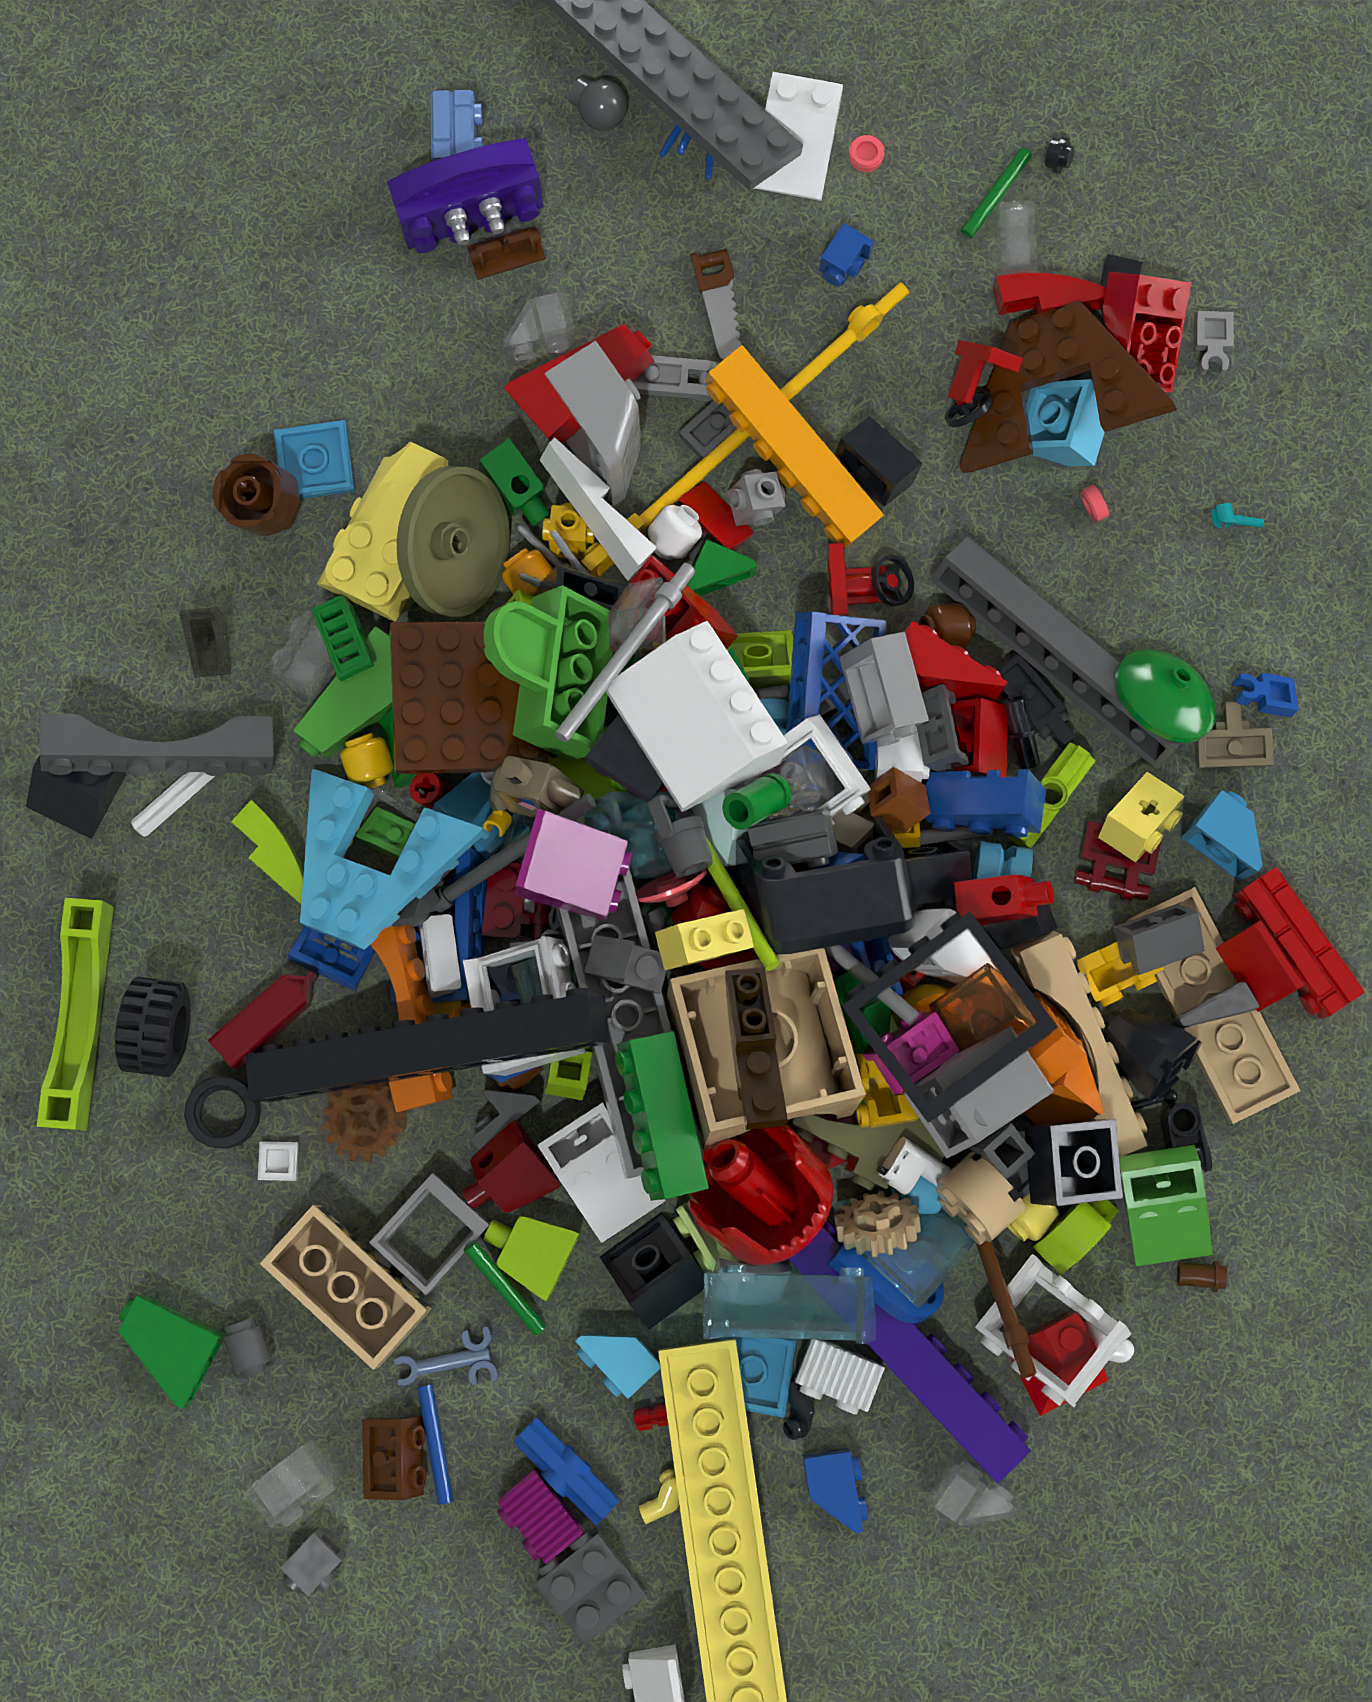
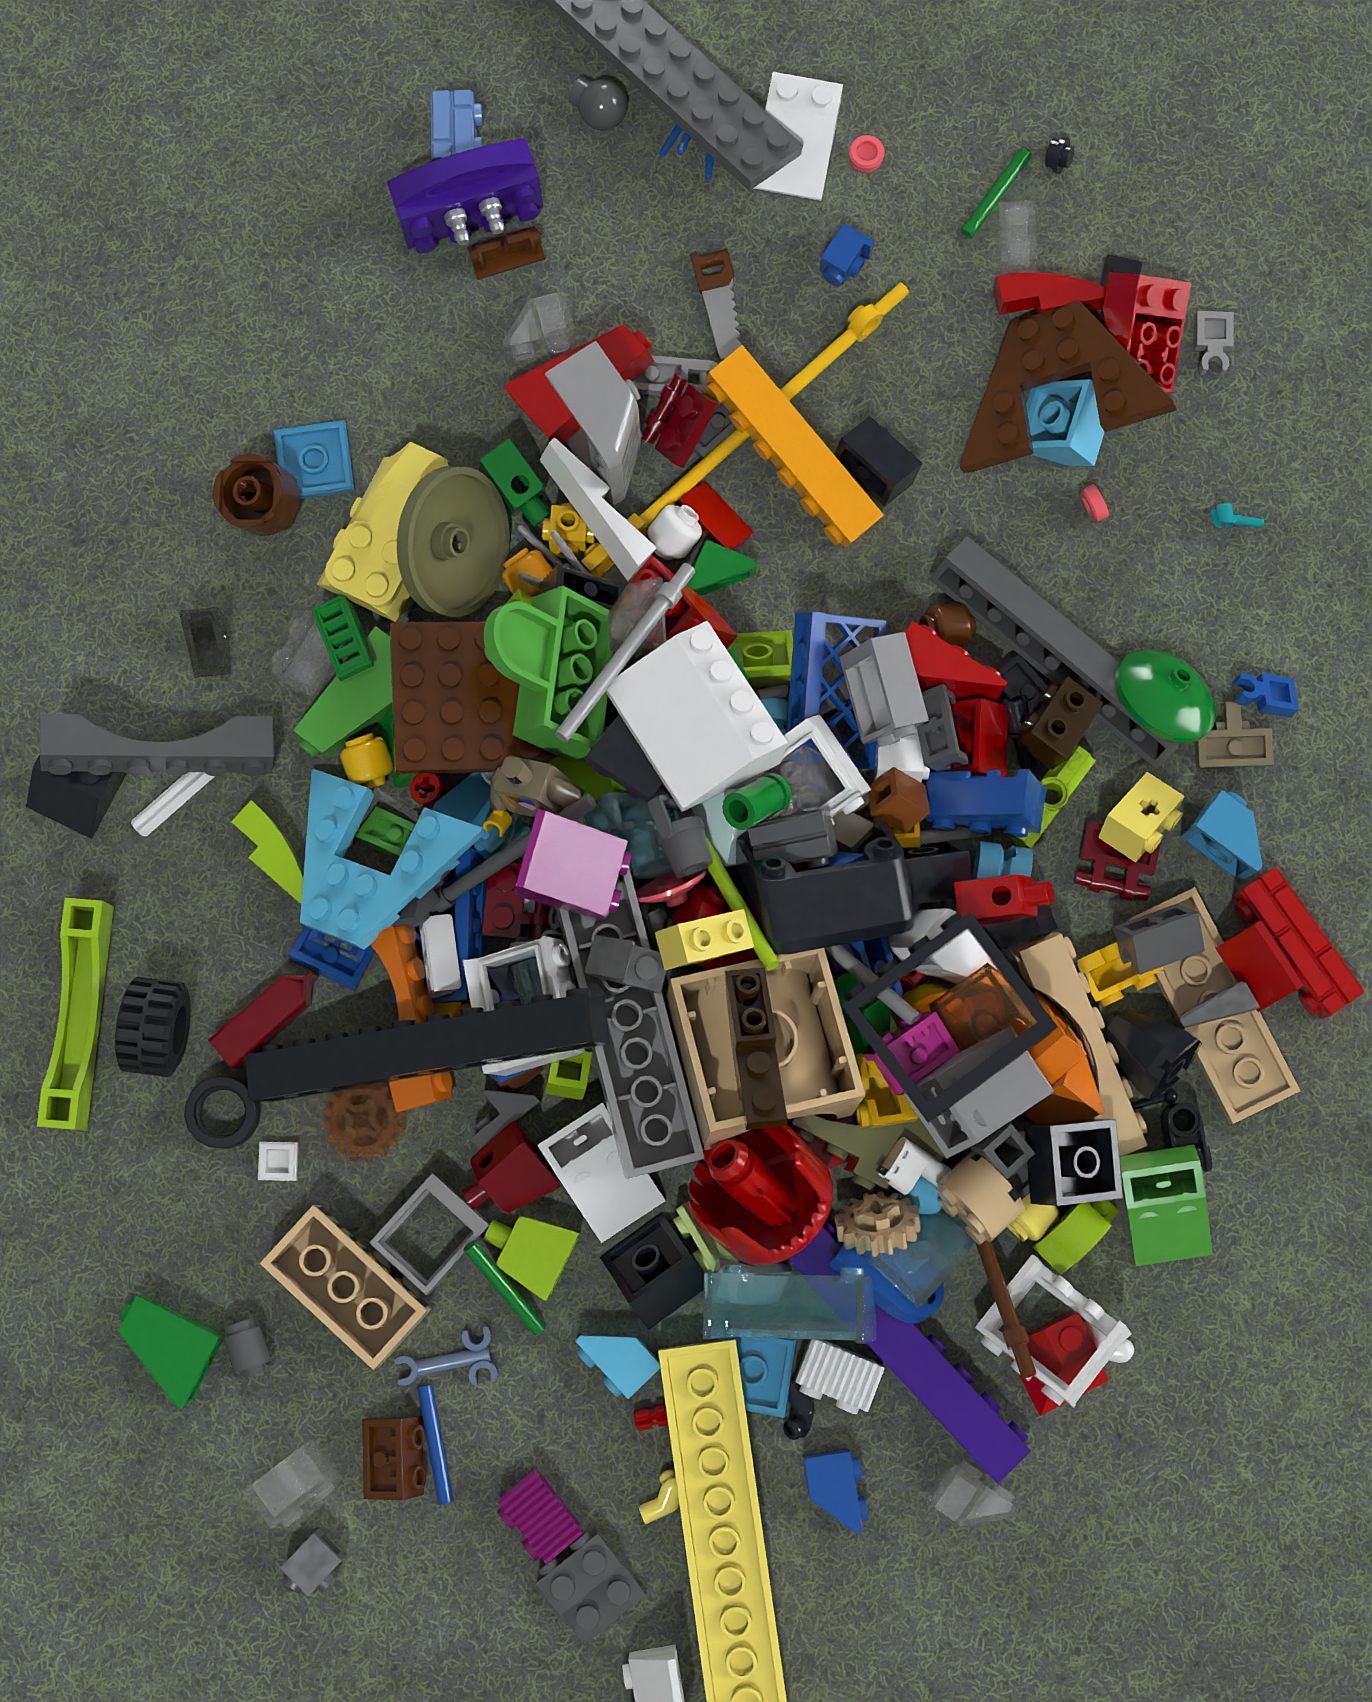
(566, 1471): blue piece -> none
(661, 1116): green brick -> none
(686, 423): none -> dark red plate
(756, 498): light grey brick -> none
(865, 584): red piece -> none
(967, 377): red piece -> none
(1059, 723): none -> dark brown brick
(1202, 1275): reddish brown pin -> none

